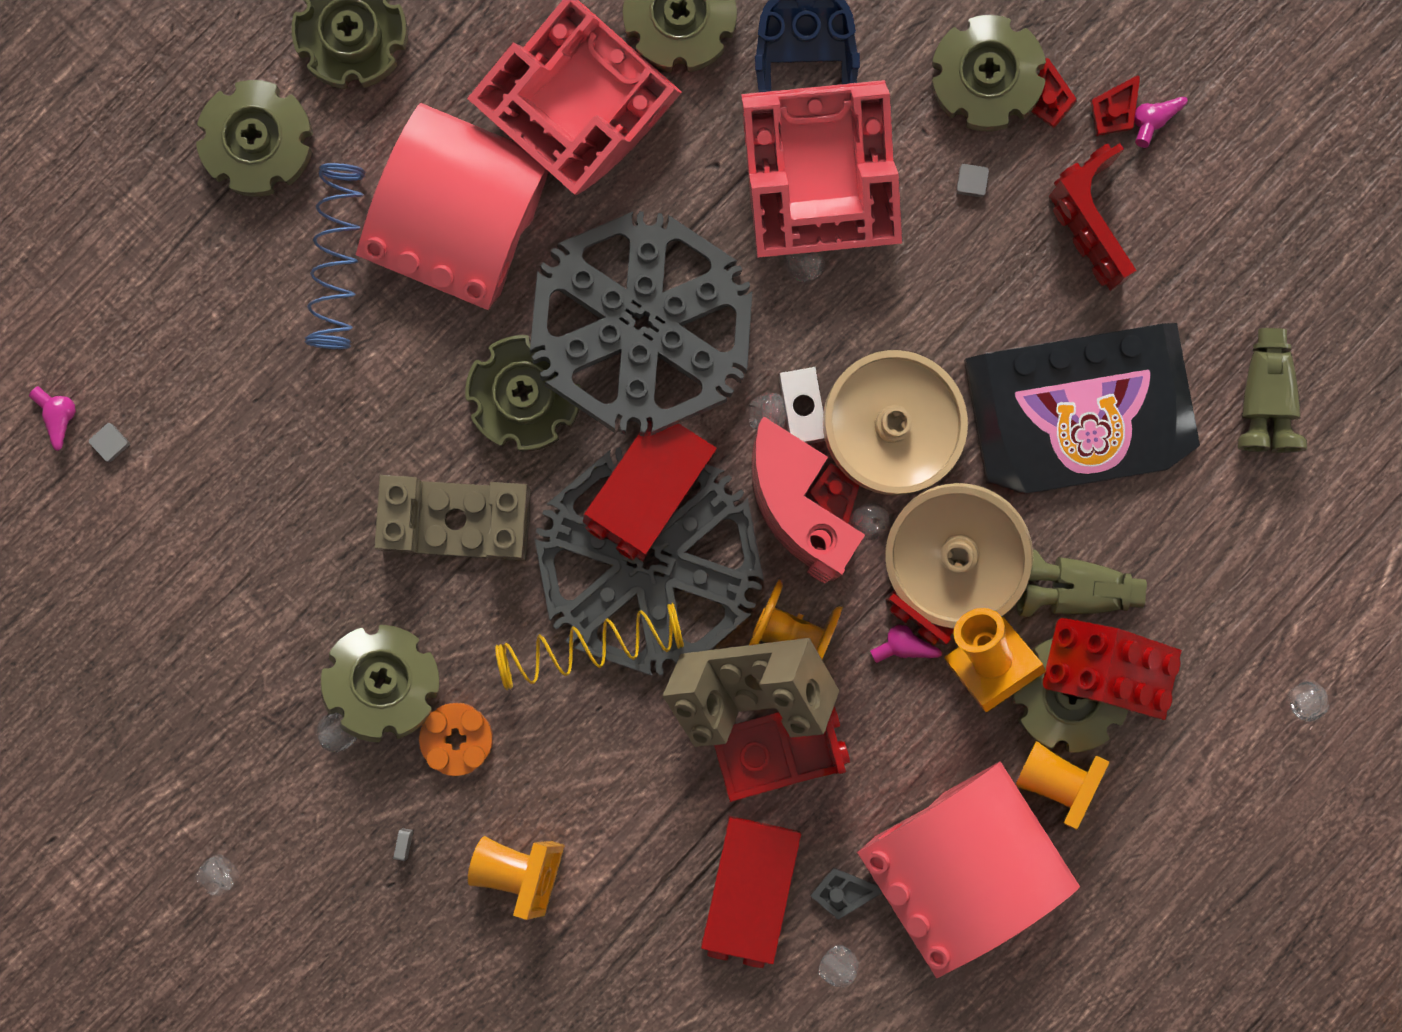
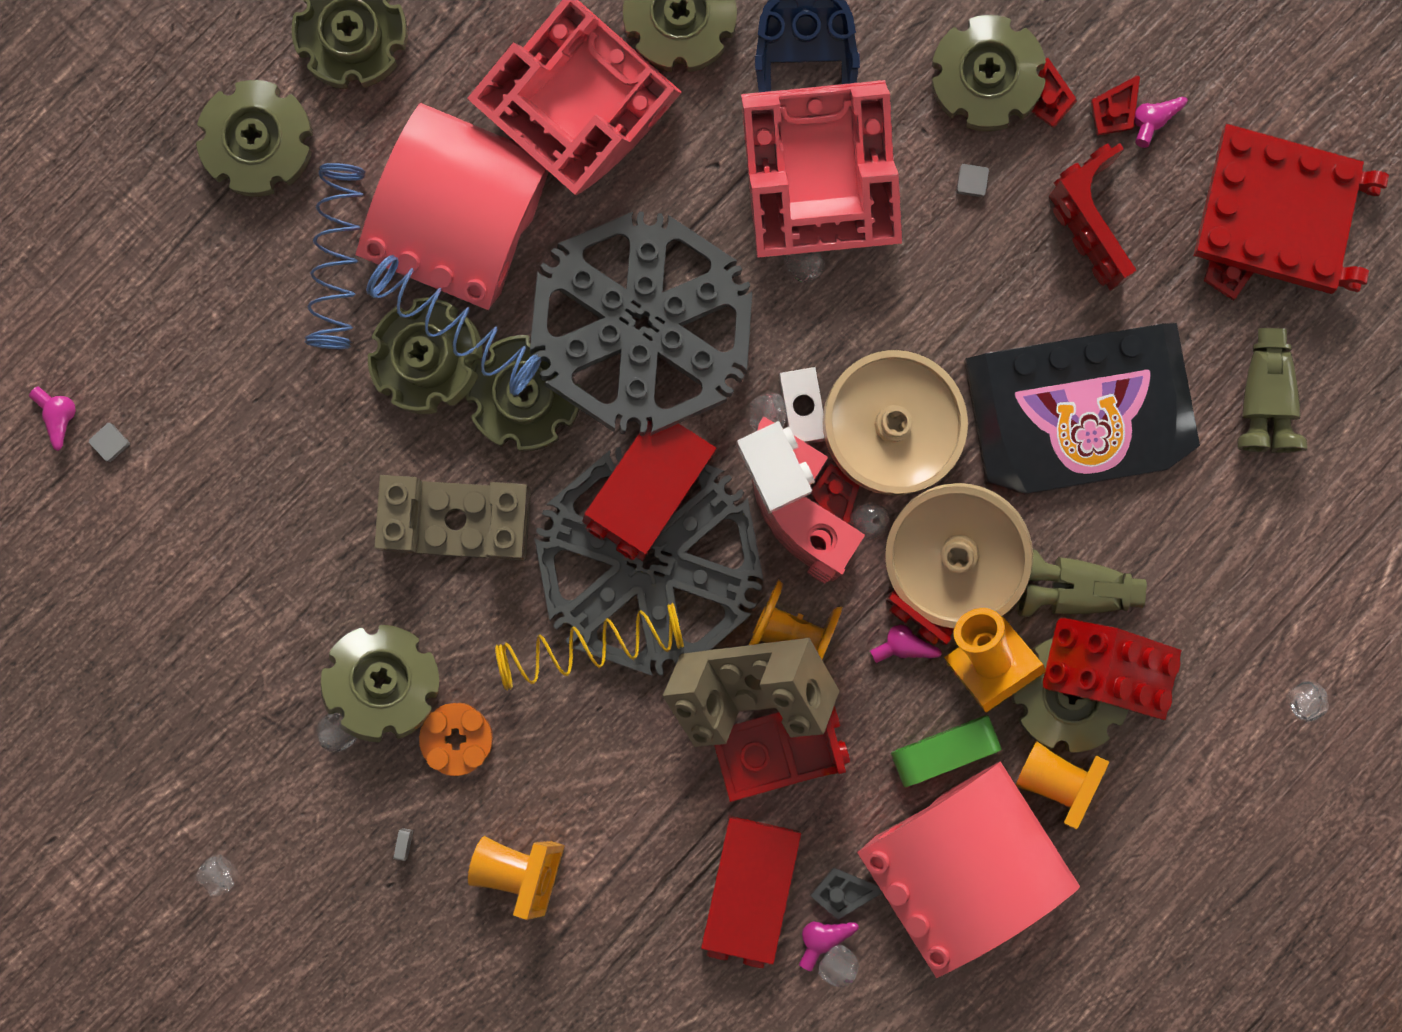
(403, 344): none -> olive piece
(516, 384): none -> medium blue piece
(775, 466): none -> white brick
(821, 938): none -> dark pink animal
(946, 751): none -> bright green beam
(1226, 278): none -> red piece
(1284, 210): none -> red plate

